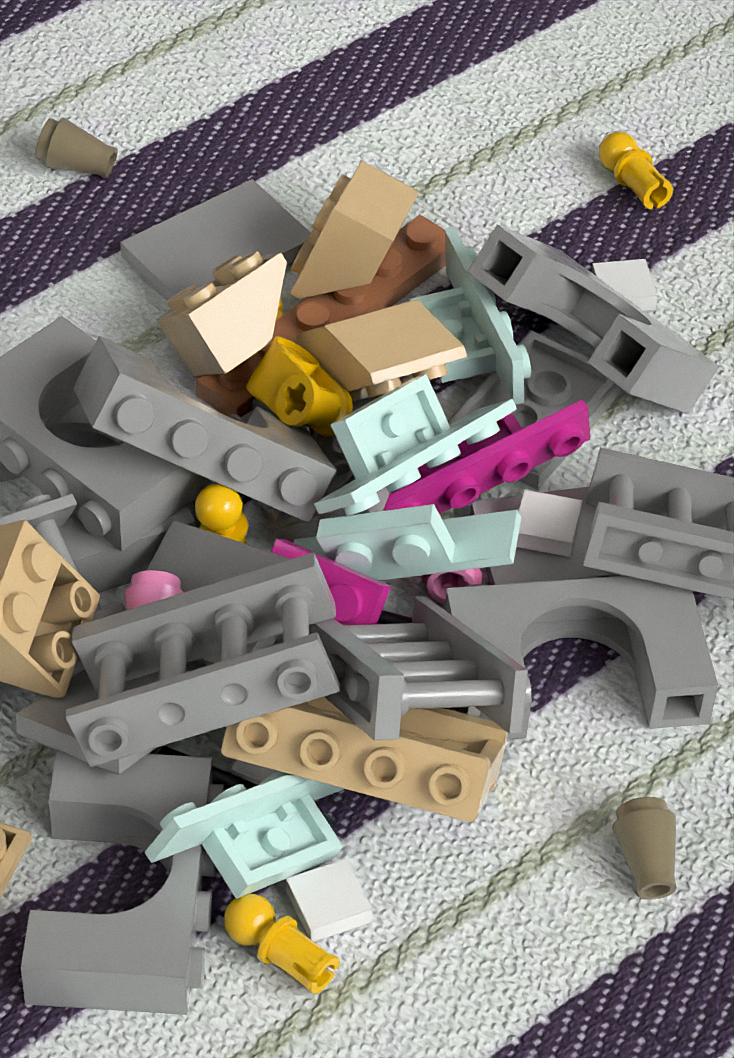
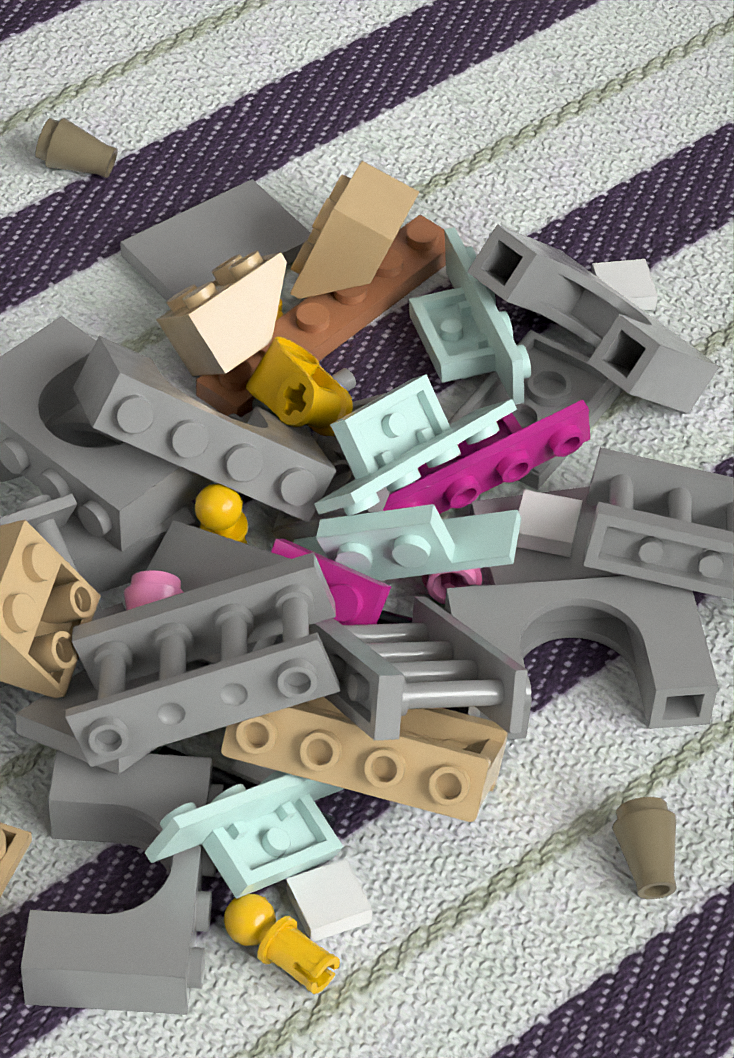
(383, 348): tan slope -> none
(634, 169): yellow pin -> none

